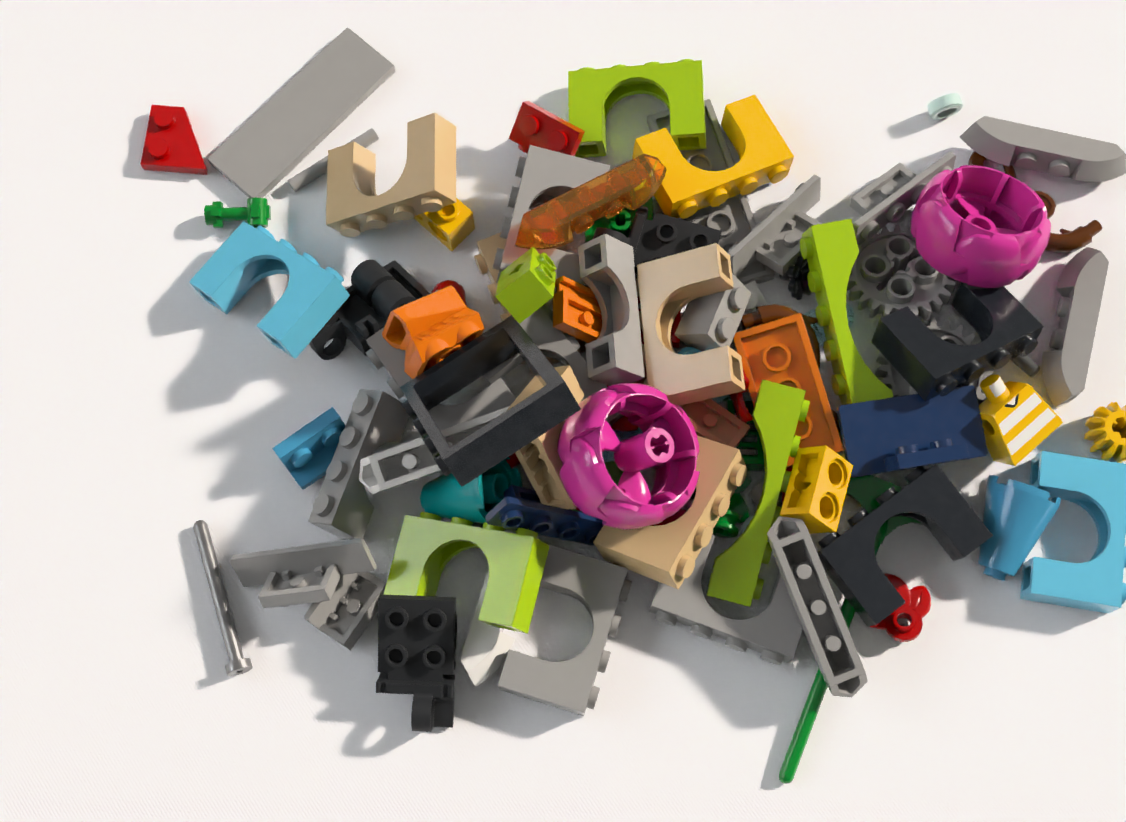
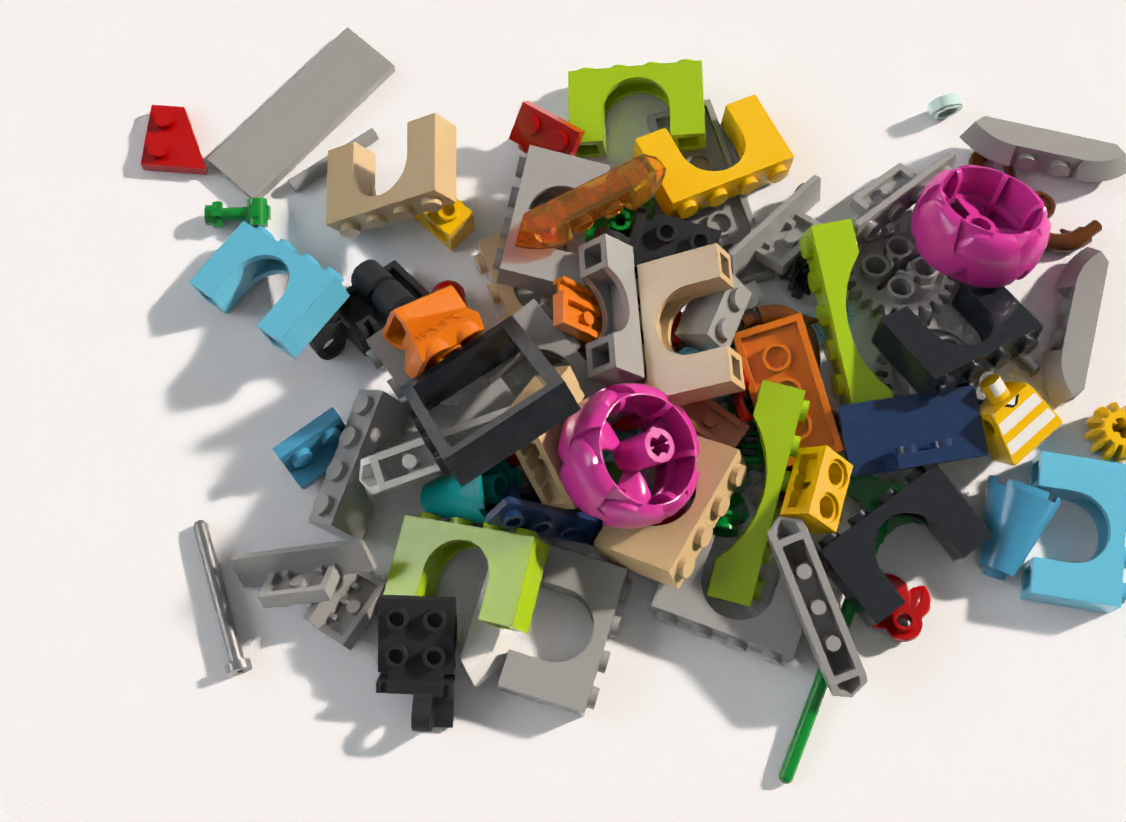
(527, 284): lime brick -> none

